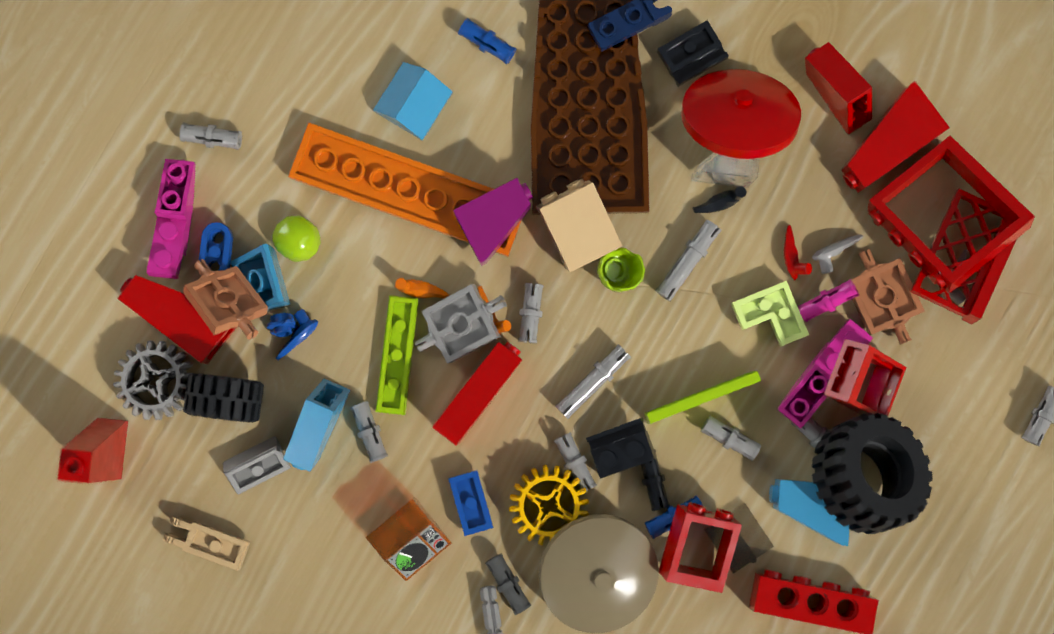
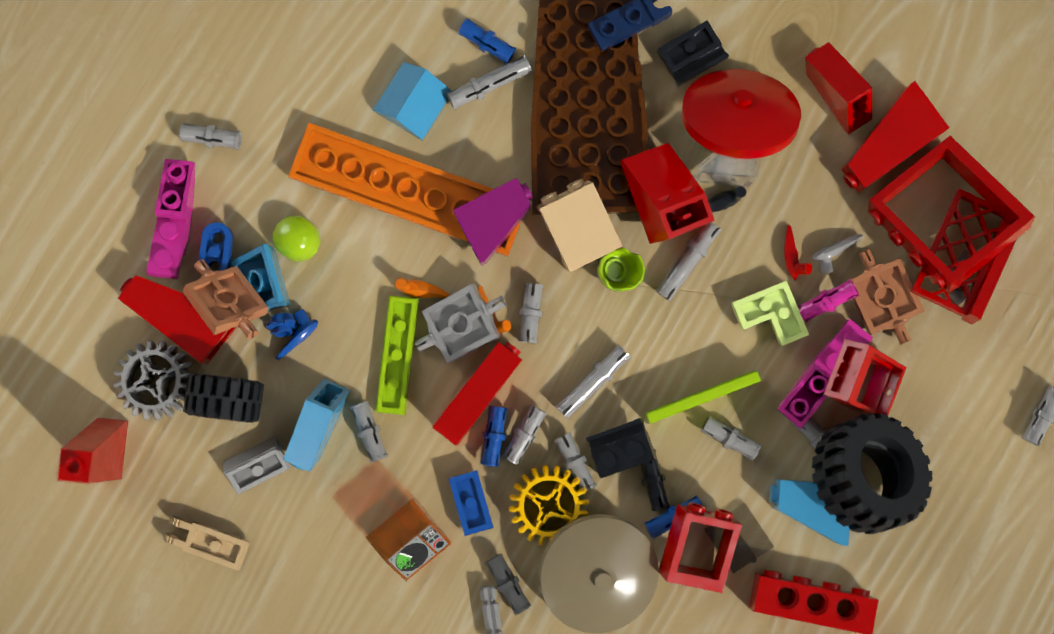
(479, 87): none -> light grey pin
(493, 436): none -> blue pin
(524, 434): none -> light grey pin
(665, 194): none -> red slope

